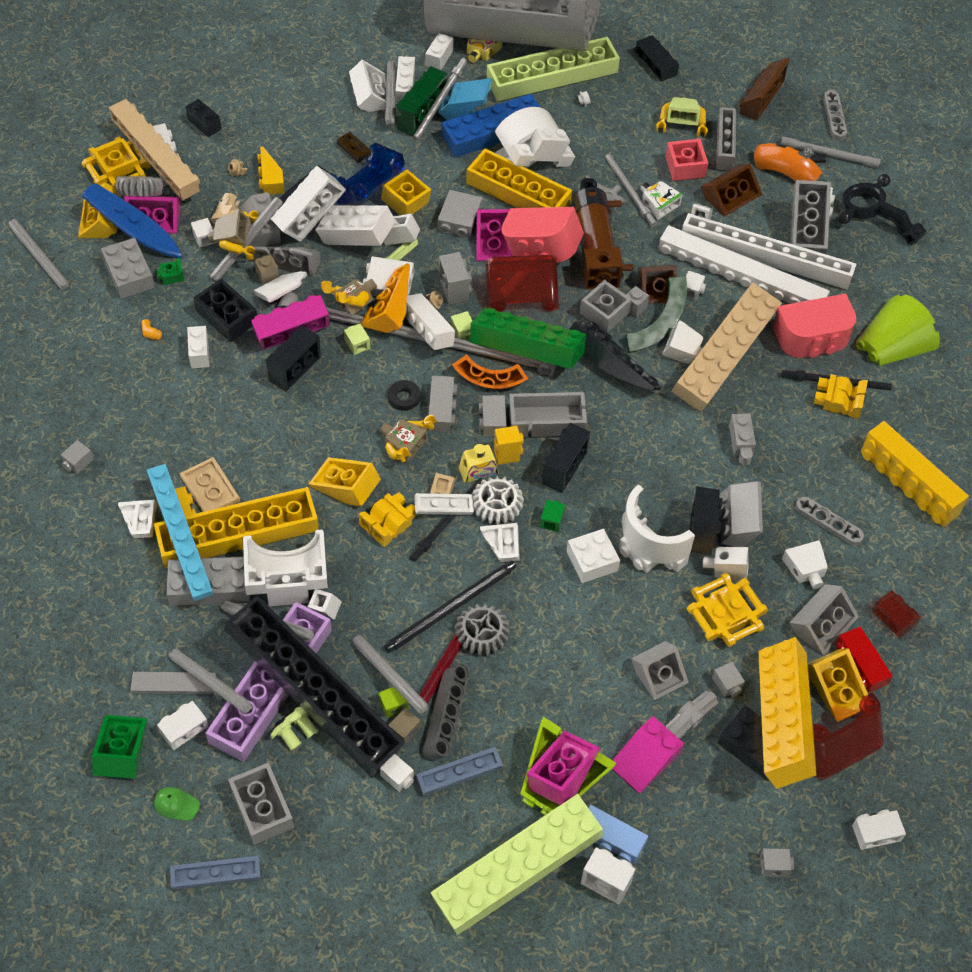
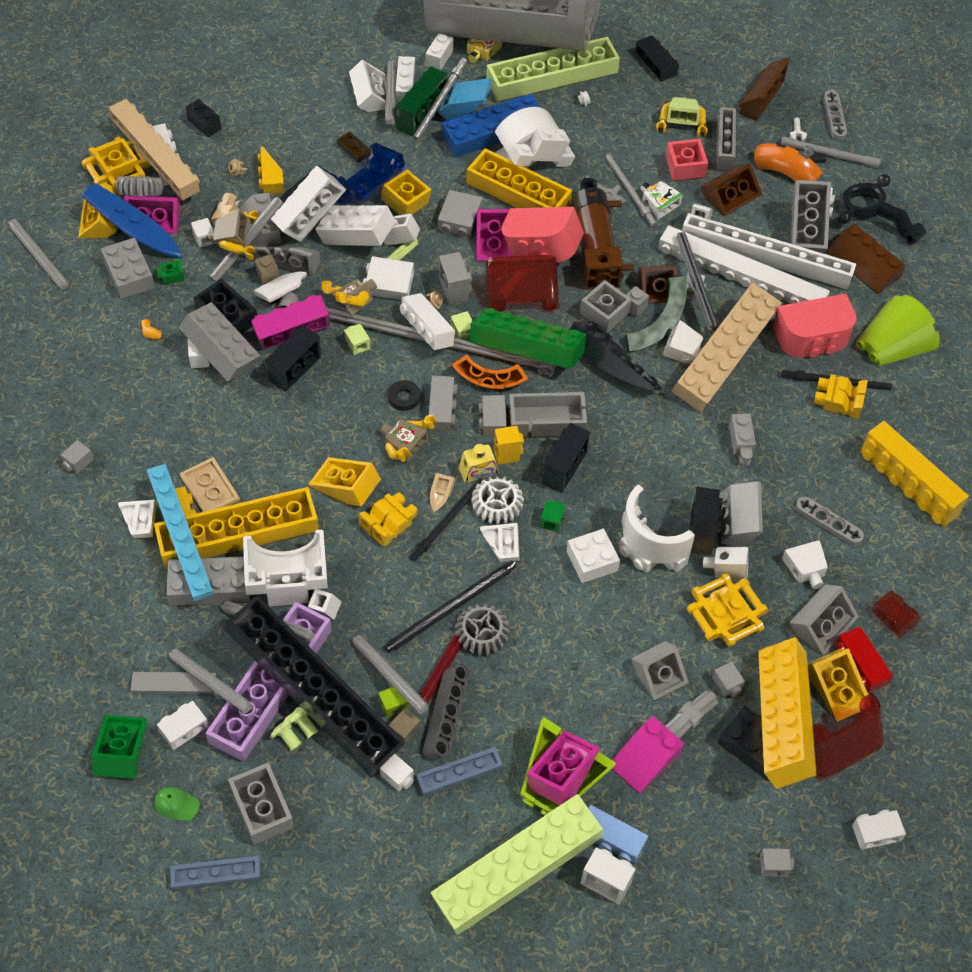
(219, 341): none -> light grey brick
(391, 303): light orange wedge -> none
(444, 504): white tile -> none
(697, 281): none -> axle
(797, 131): none -> white bar
(873, 262): none -> reddish brown slope

